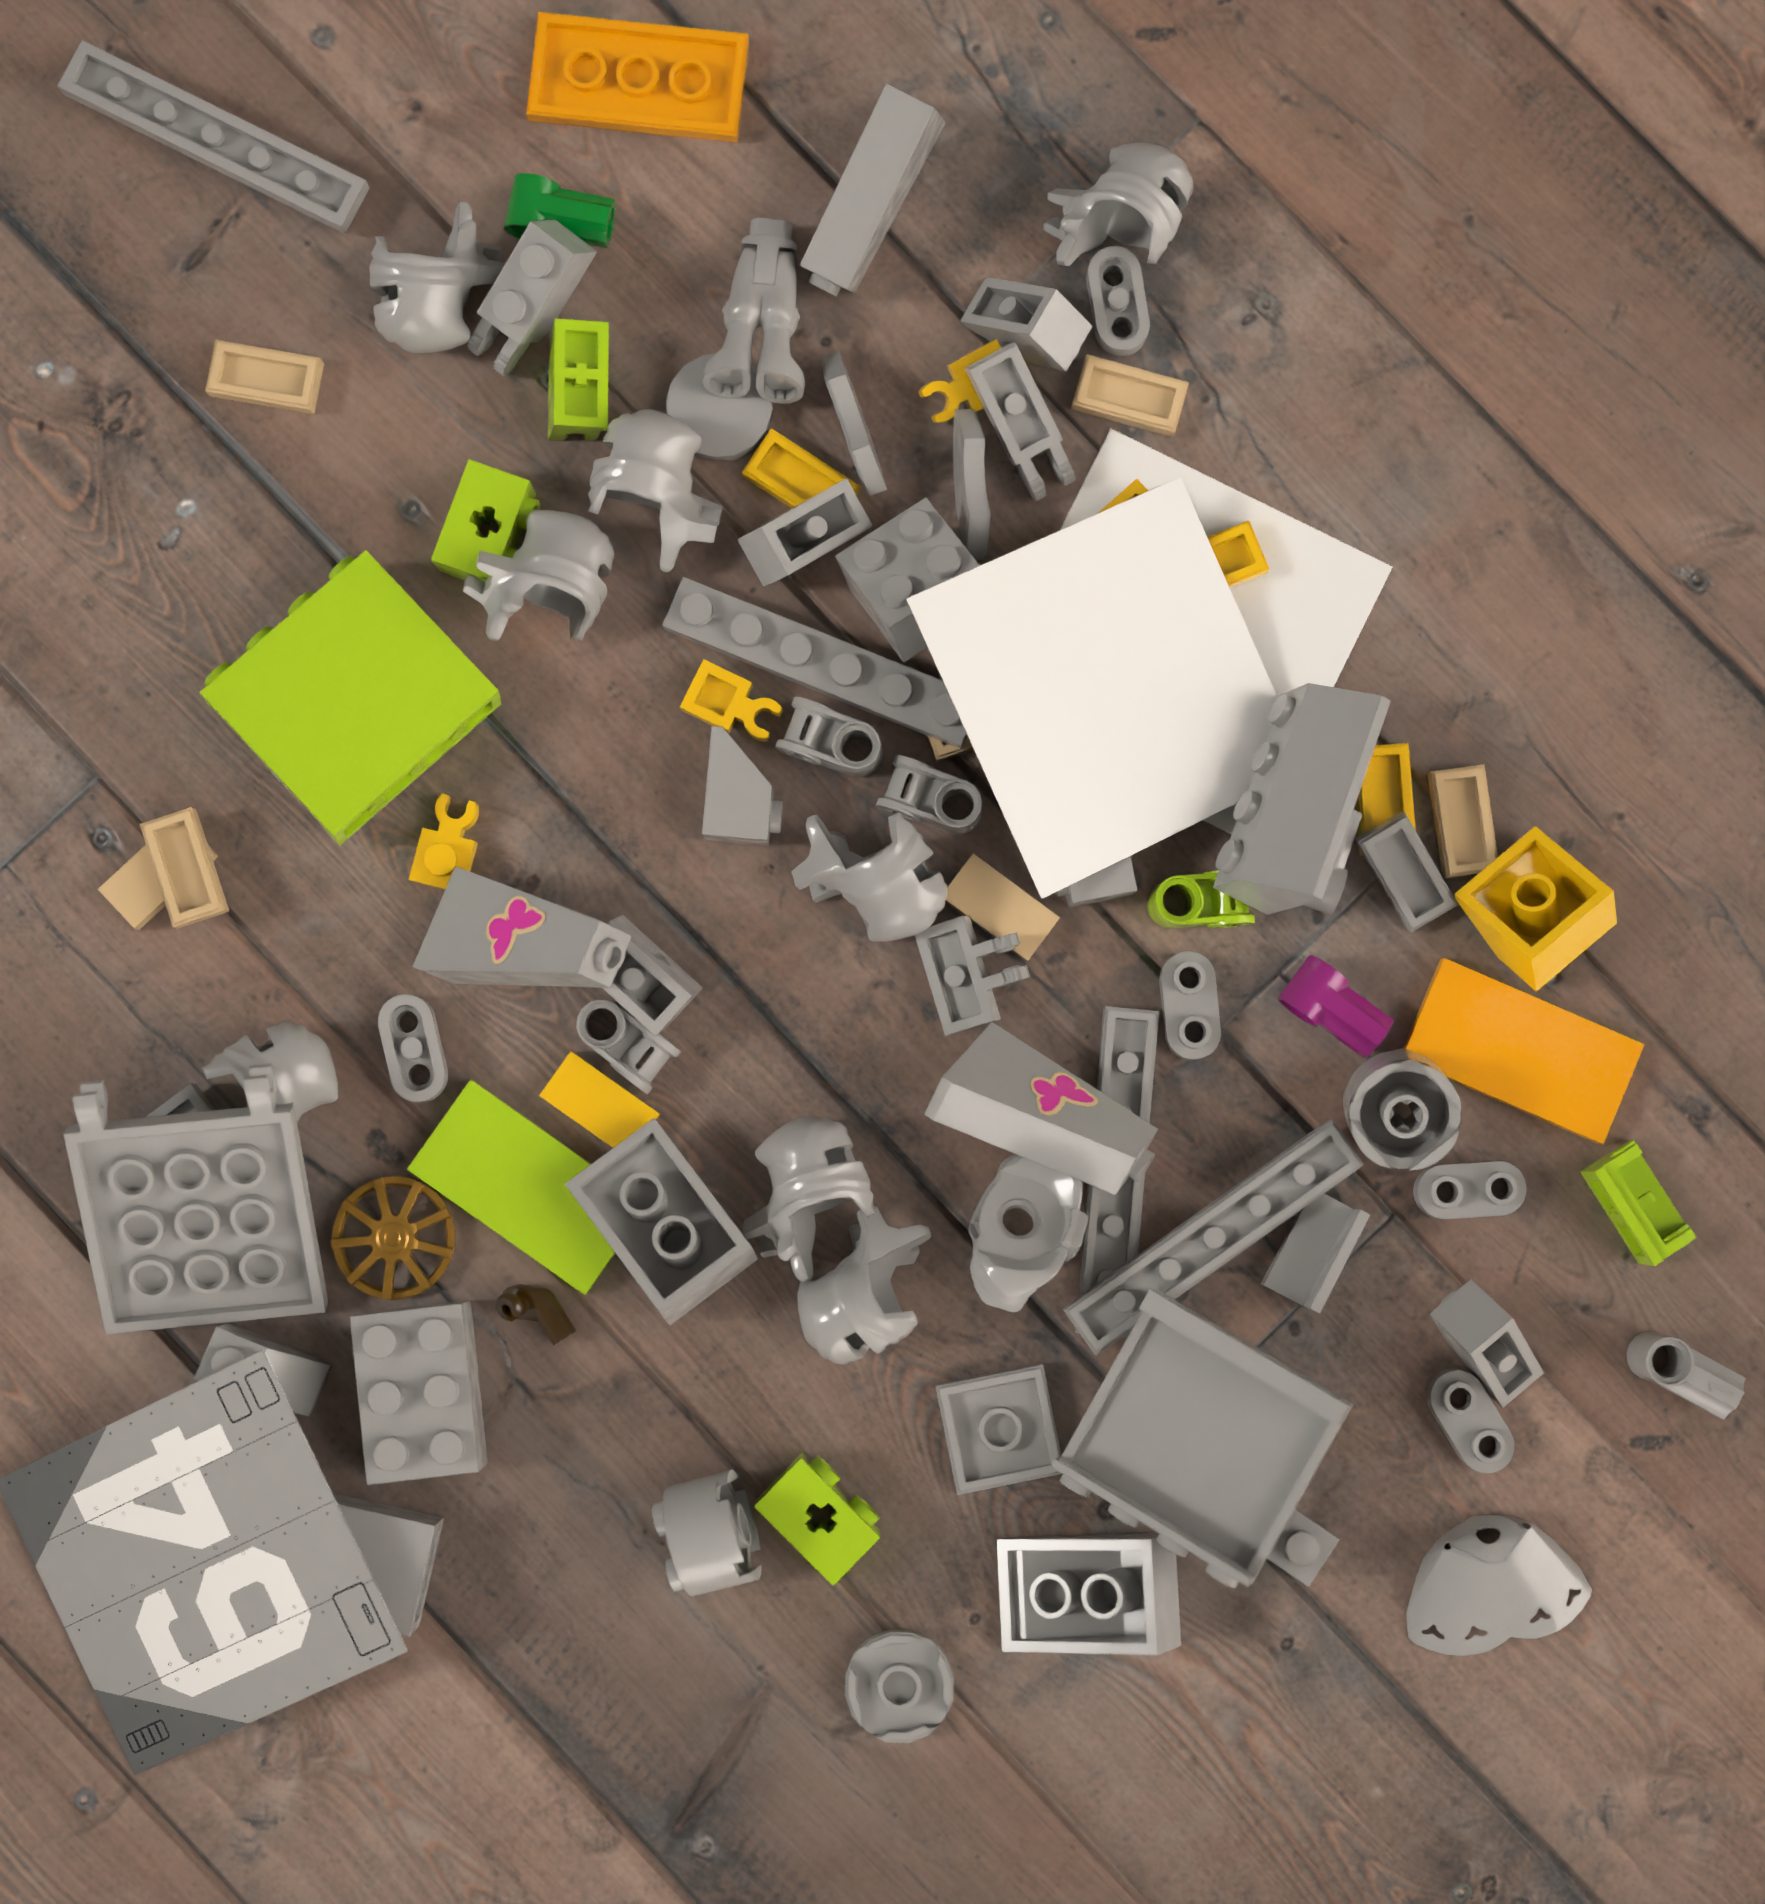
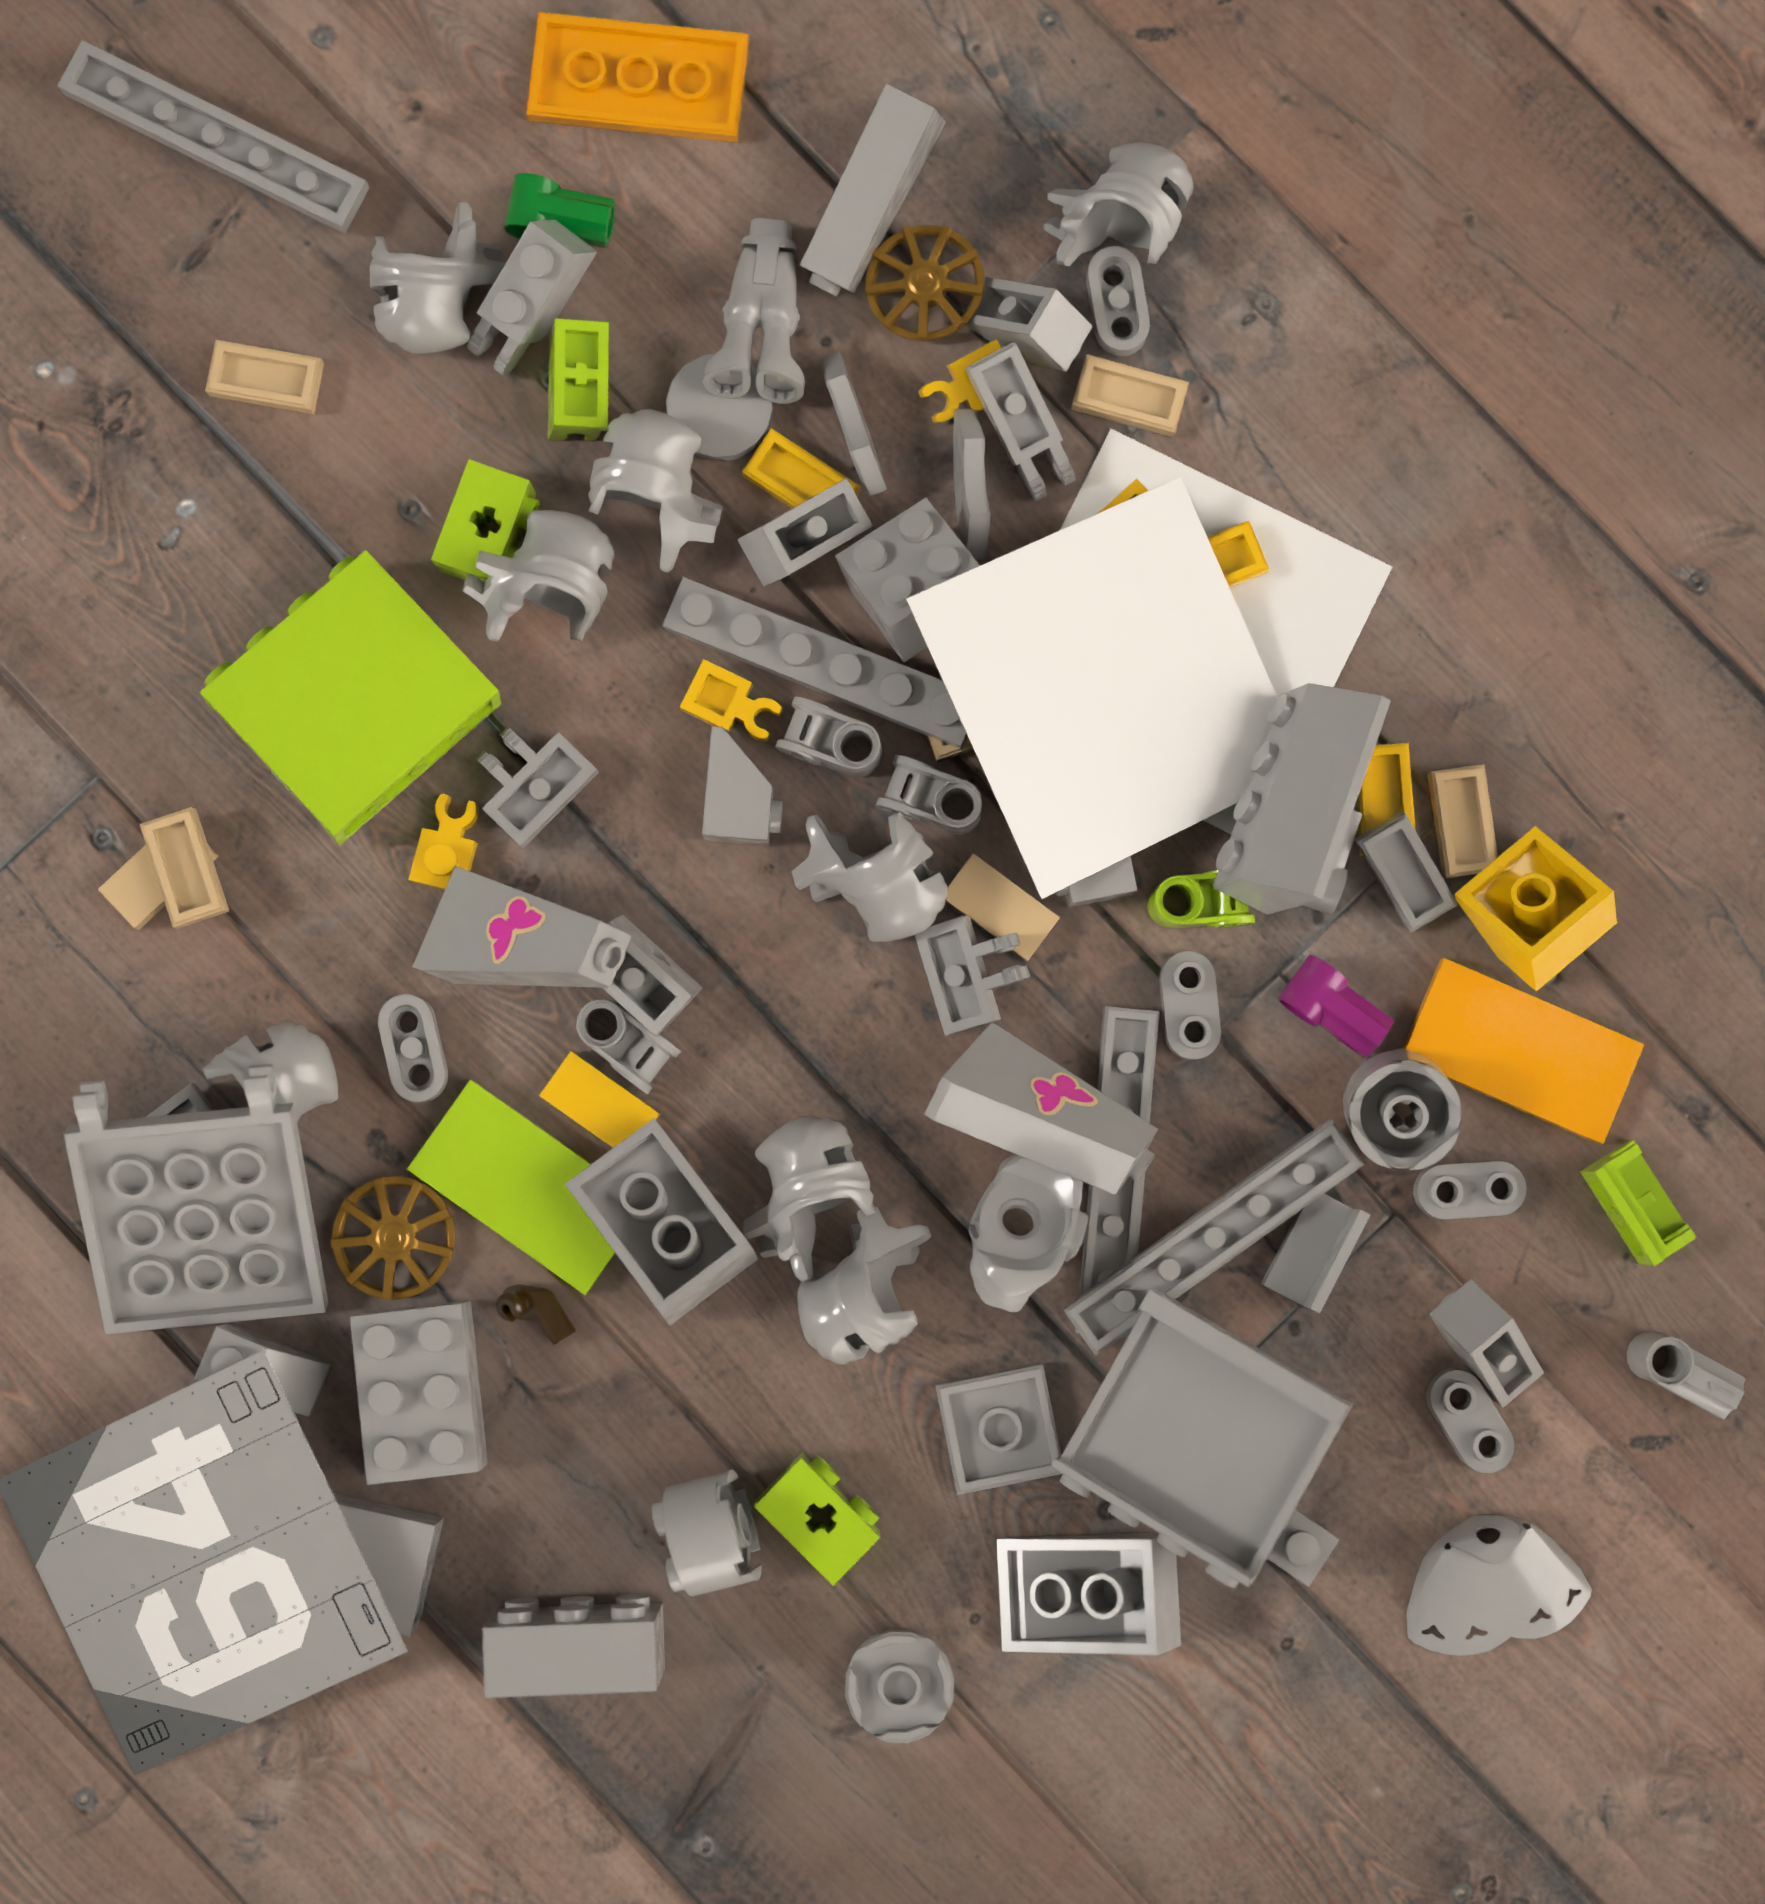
(539, 788): none -> light grey hinge
(574, 1647): none -> light grey brick
(924, 281): none -> pearl gold wheel

